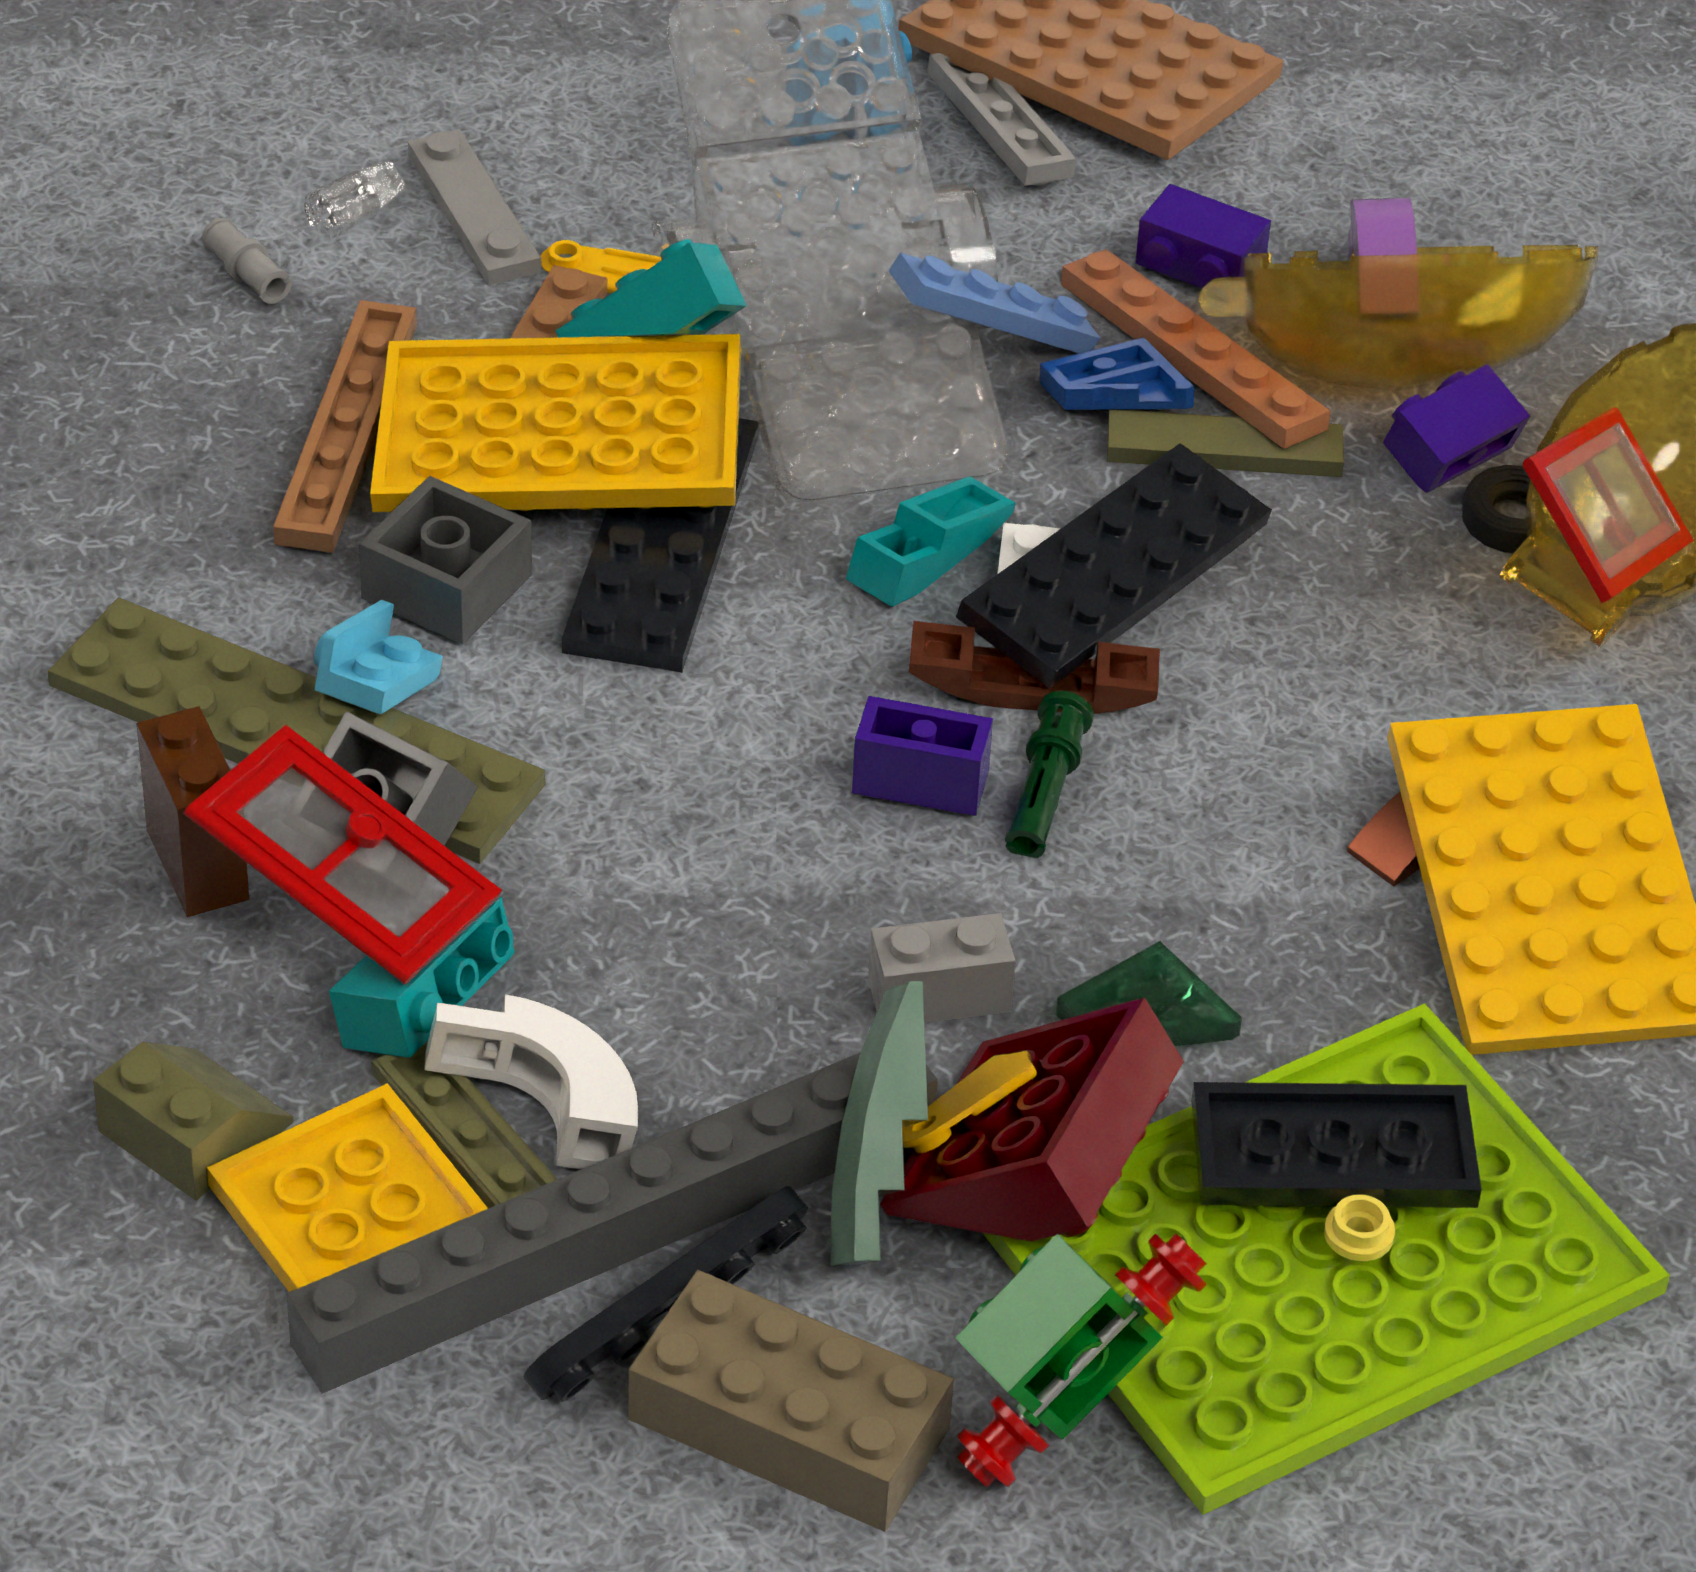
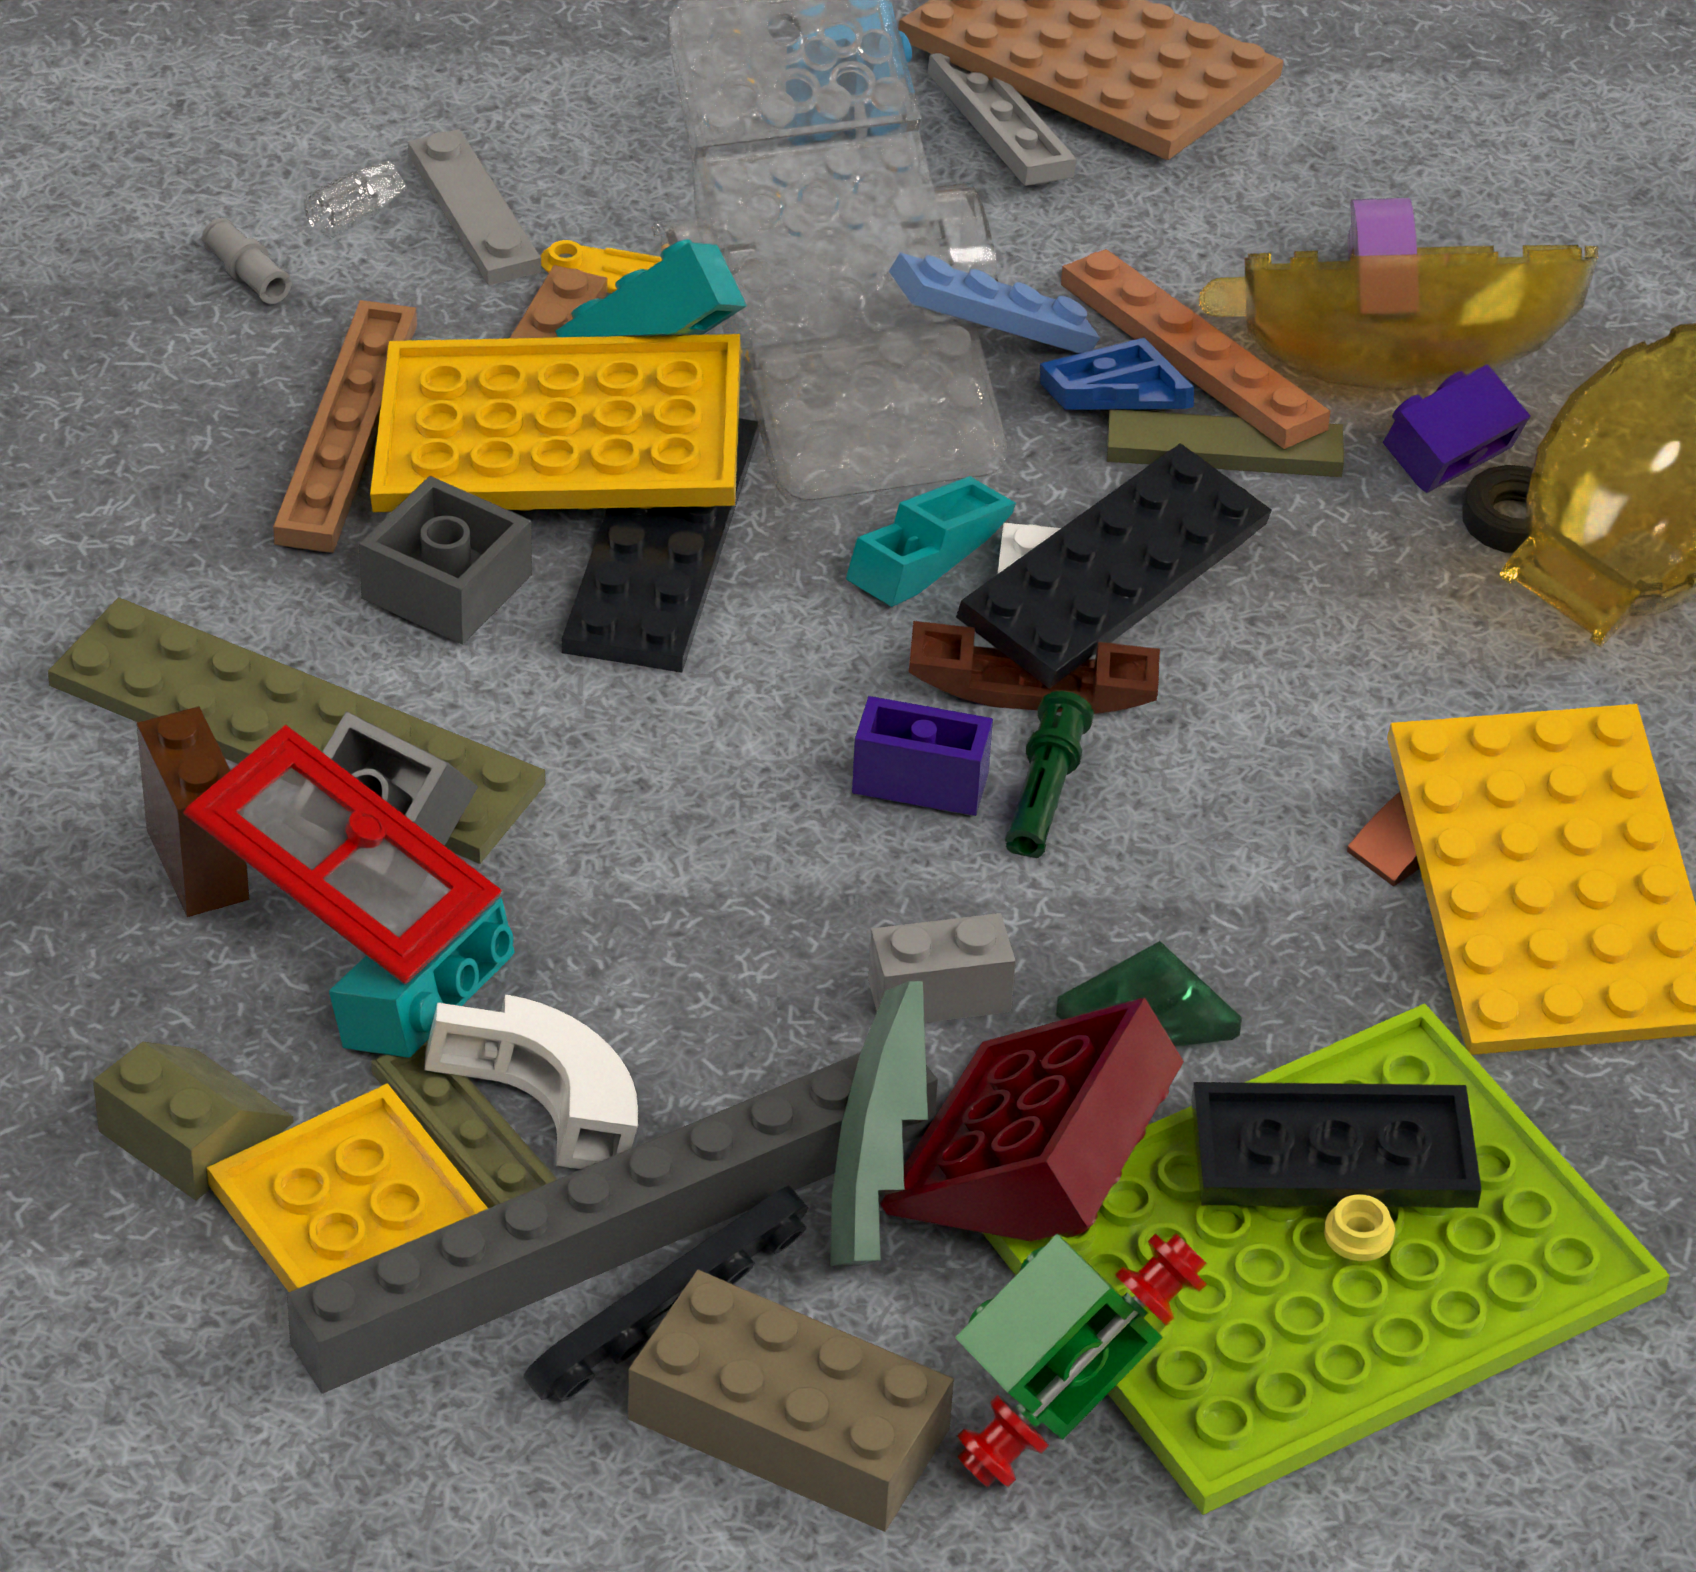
(370, 667): medium azure bracket -> none
(972, 1096): yellow piece -> none
(1198, 237): dark purple brick -> none
(1607, 503): clear door -> none

